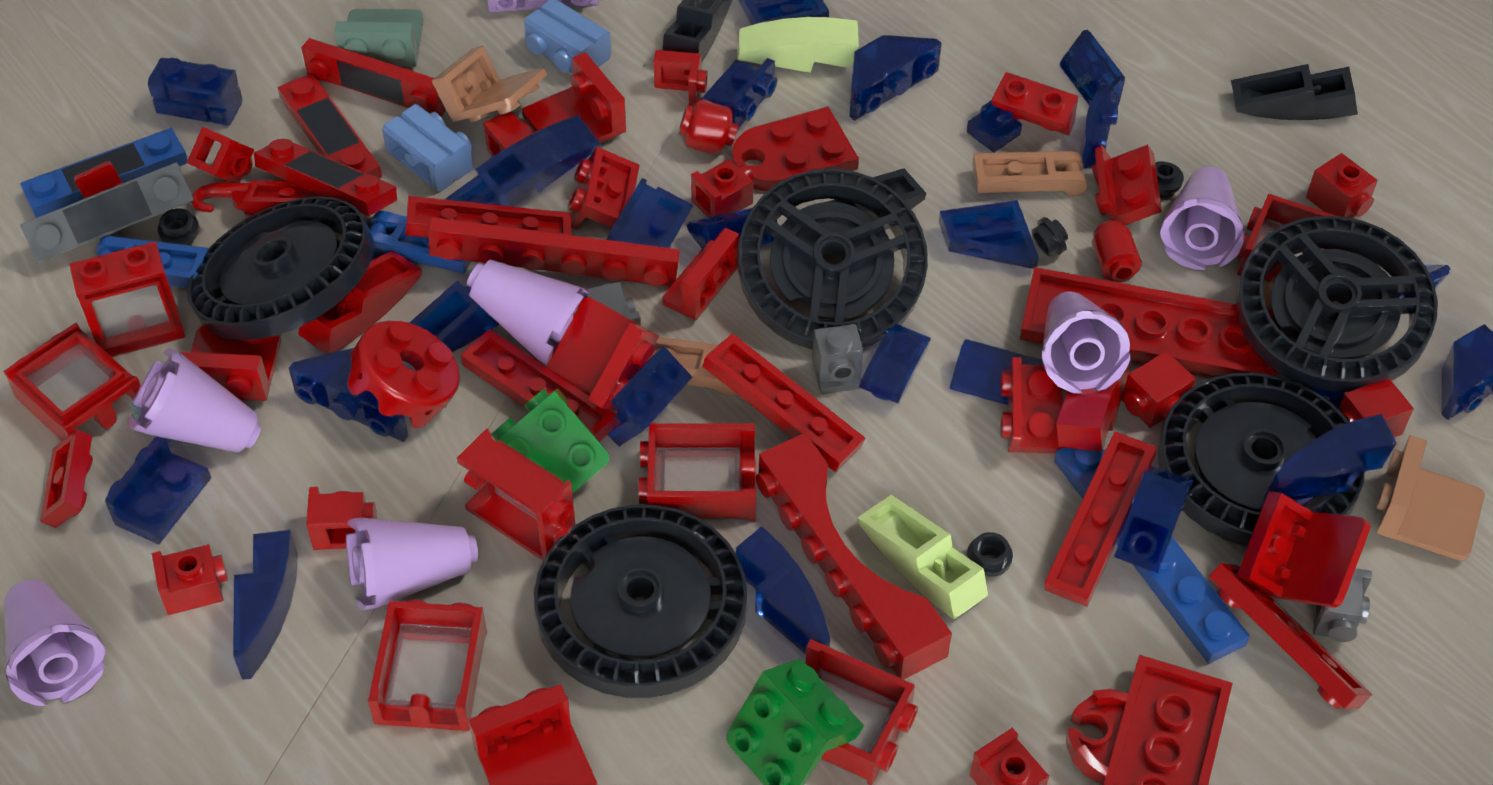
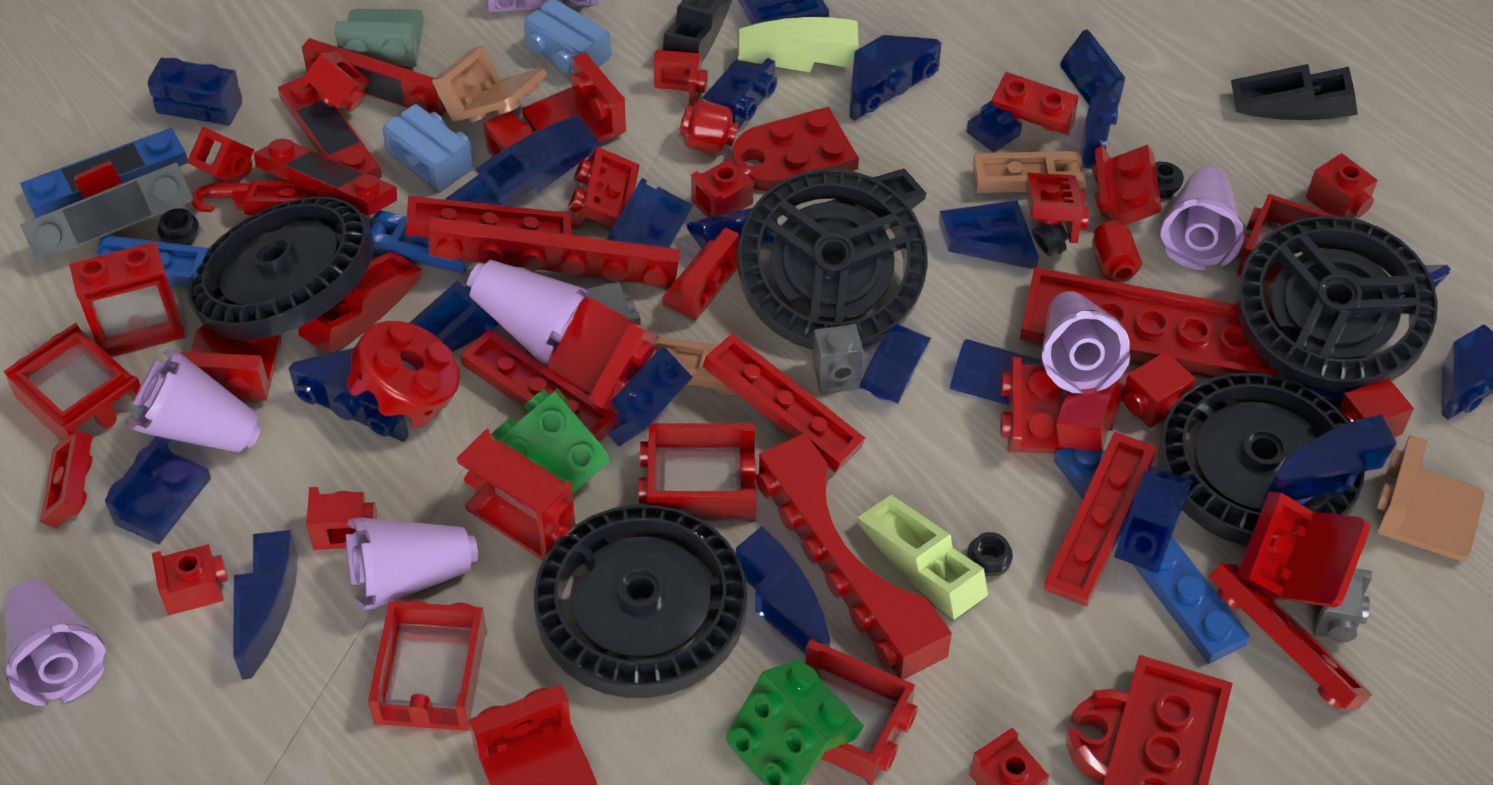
(336, 80): none -> red brick
(1057, 199): none -> red bracket

